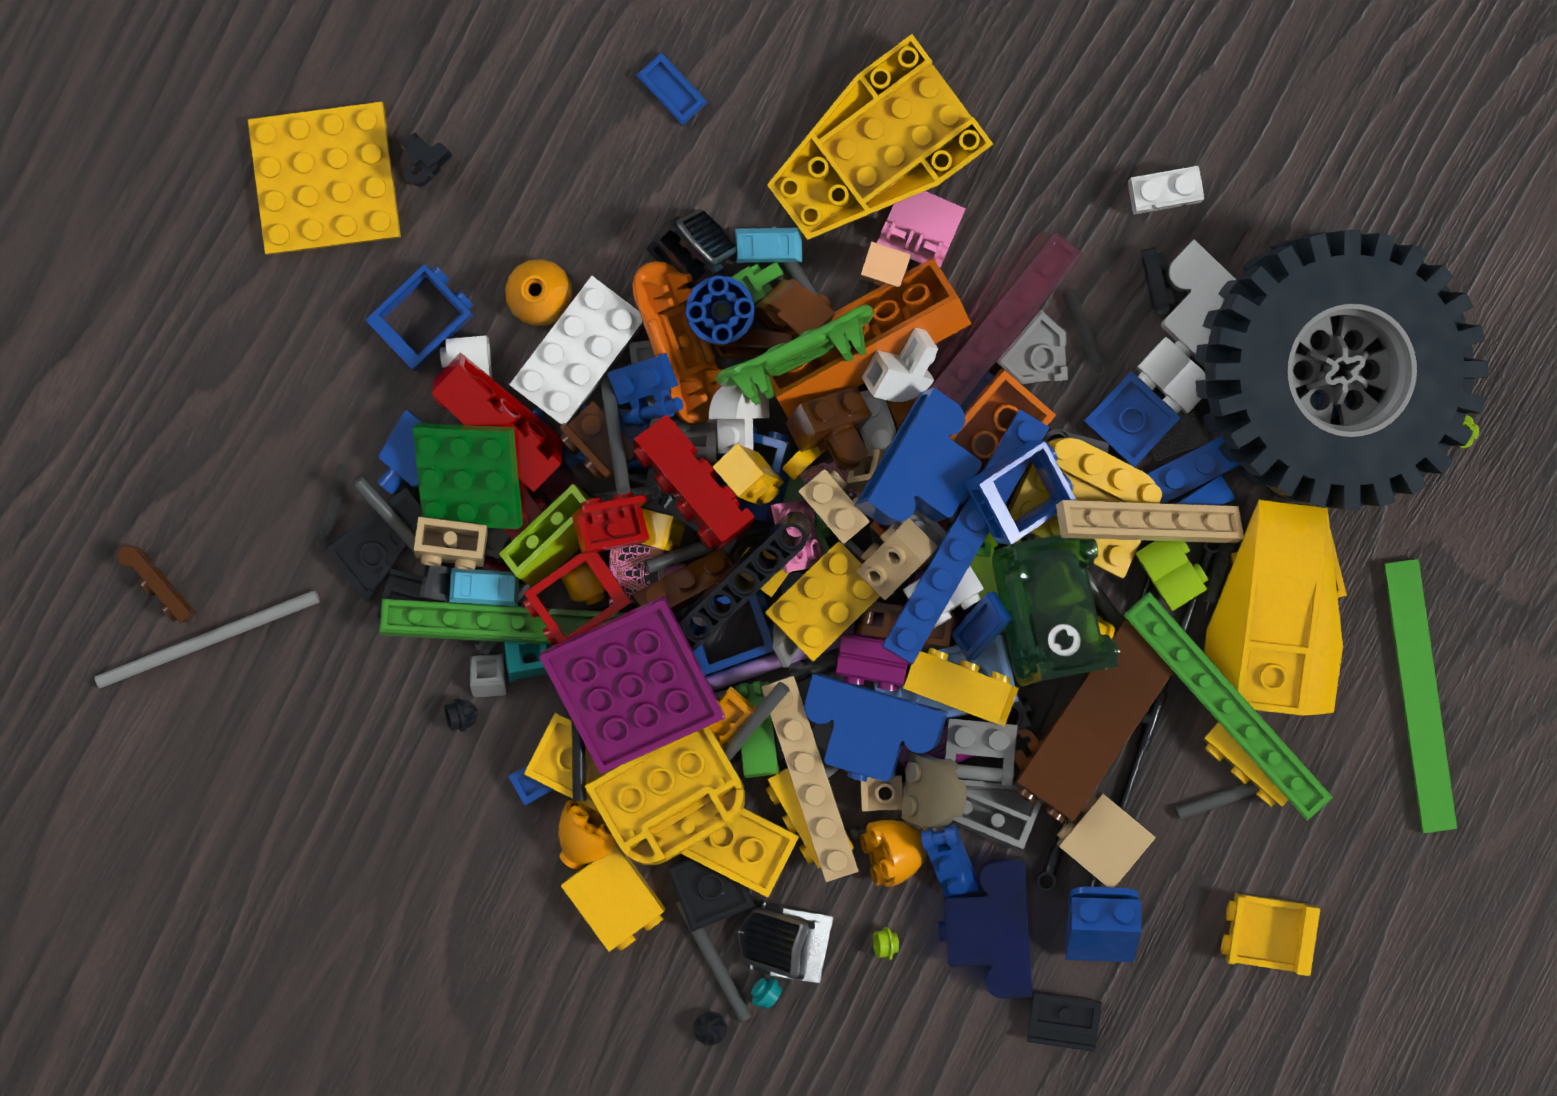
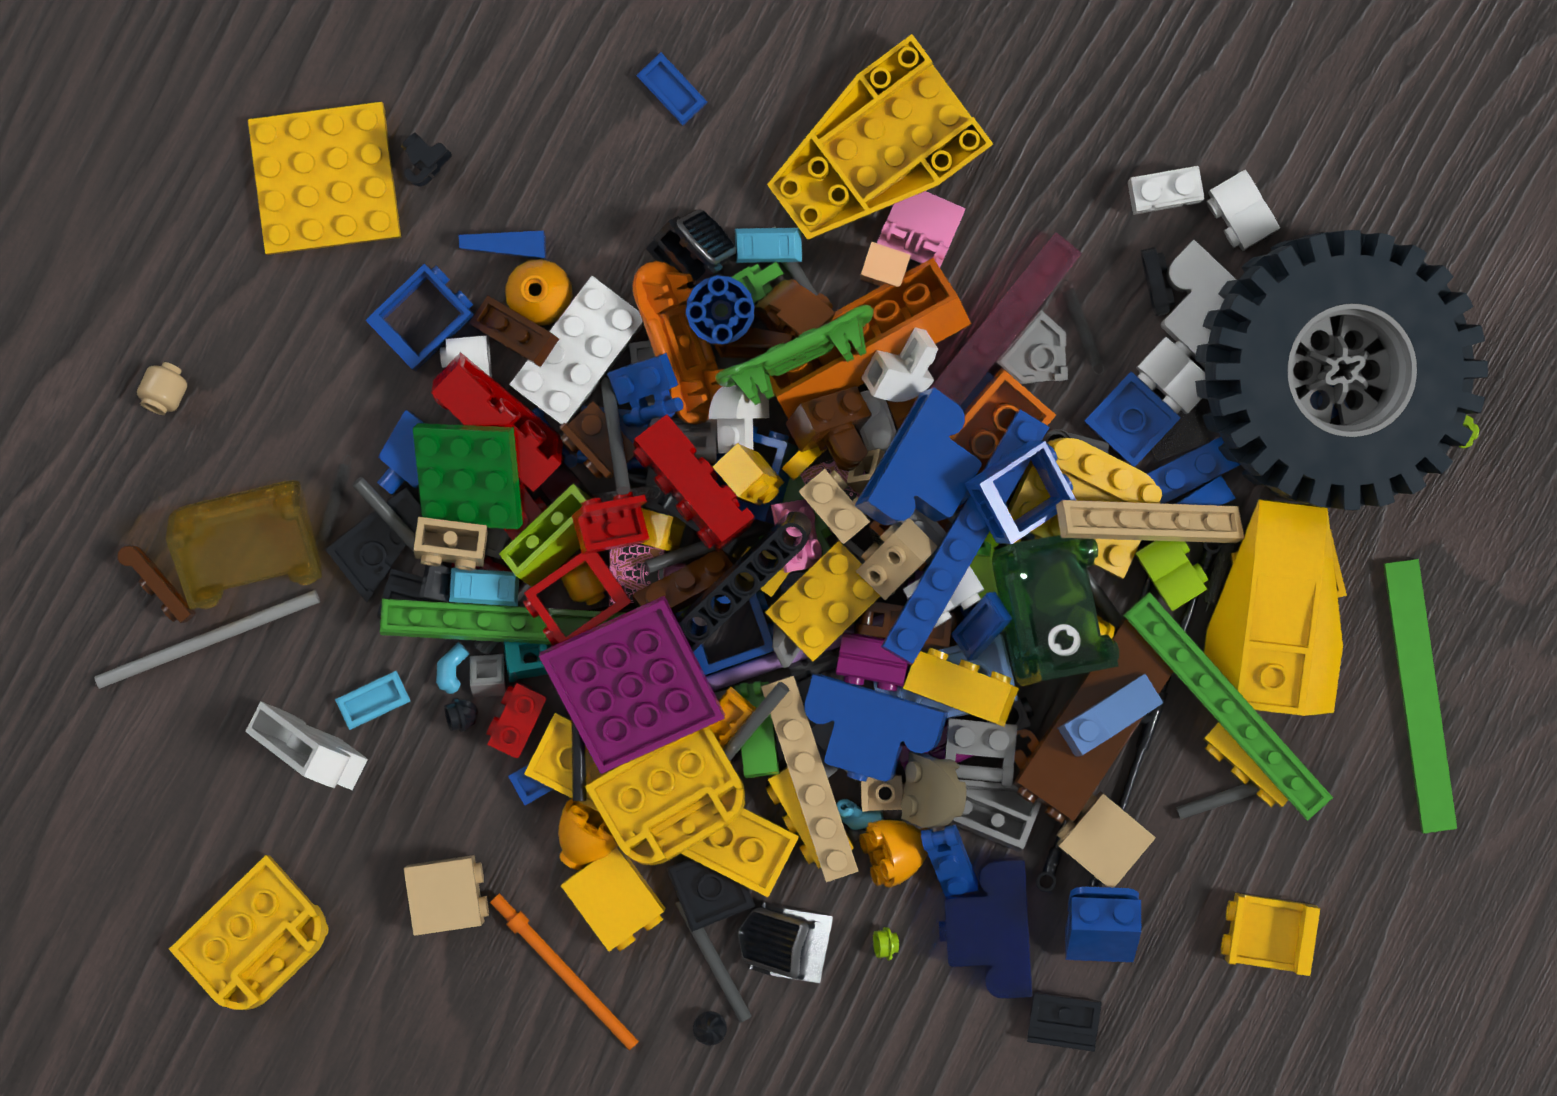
(162, 388): none -> tan head
(242, 541): none -> clear yellow windscreen
(252, 938): none -> yellow plate
(306, 748): none -> white brick
(372, 700): none -> medium azure tile
(445, 895): none -> tan brick
(446, 668): none -> medium azure arm
(514, 331): none -> reddish brown plate
(517, 720): none -> red bracket
(519, 923): none -> orange bar
(521, 244): none -> blue piece
(766, 992): teal plate -> none
(854, 817): none -> medium azure arm
(1110, 716): none -> medium blue slope
(1242, 210): none -> white brick

